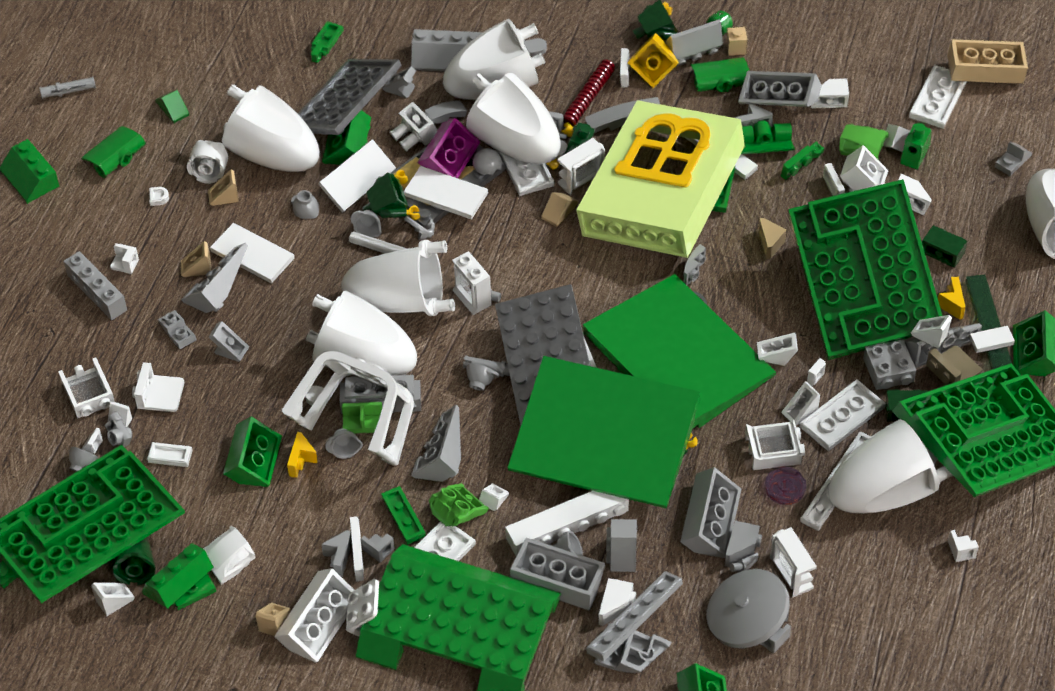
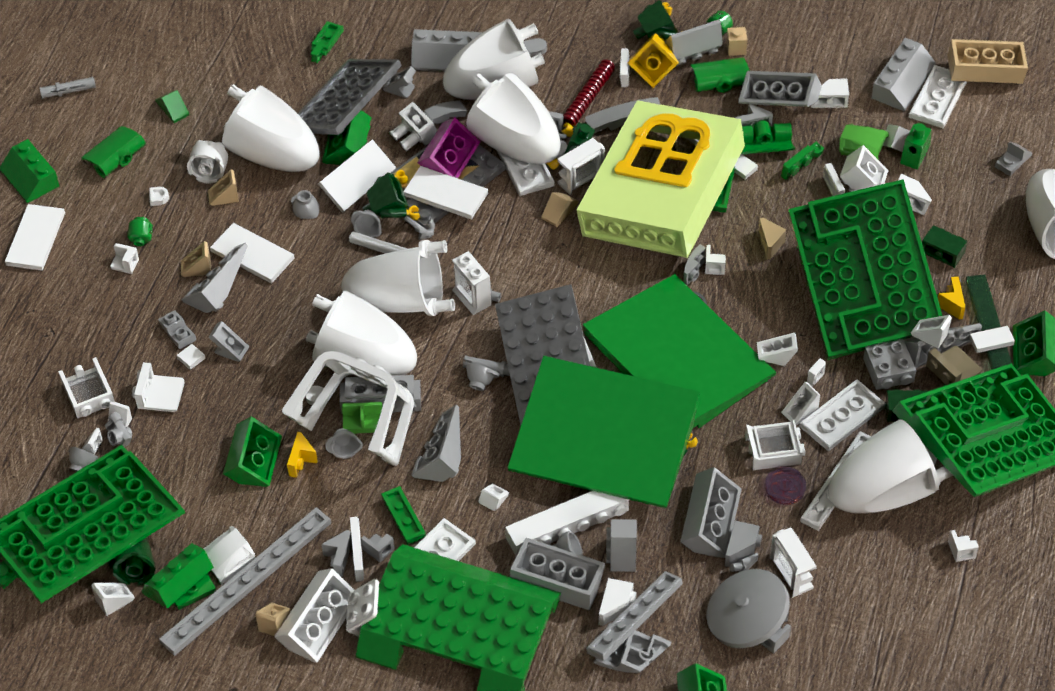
(35, 237): none -> white tile
(95, 285): light grey brick -> none
(140, 231): none -> green head
(169, 454): white tile -> none
(191, 356): none -> white tile
(244, 581): none -> light grey plate
(455, 505): bright green slope -> none
(487, 161): light grey hair -> none
(714, 263): none -> white panel
(903, 75): none -> light grey slope

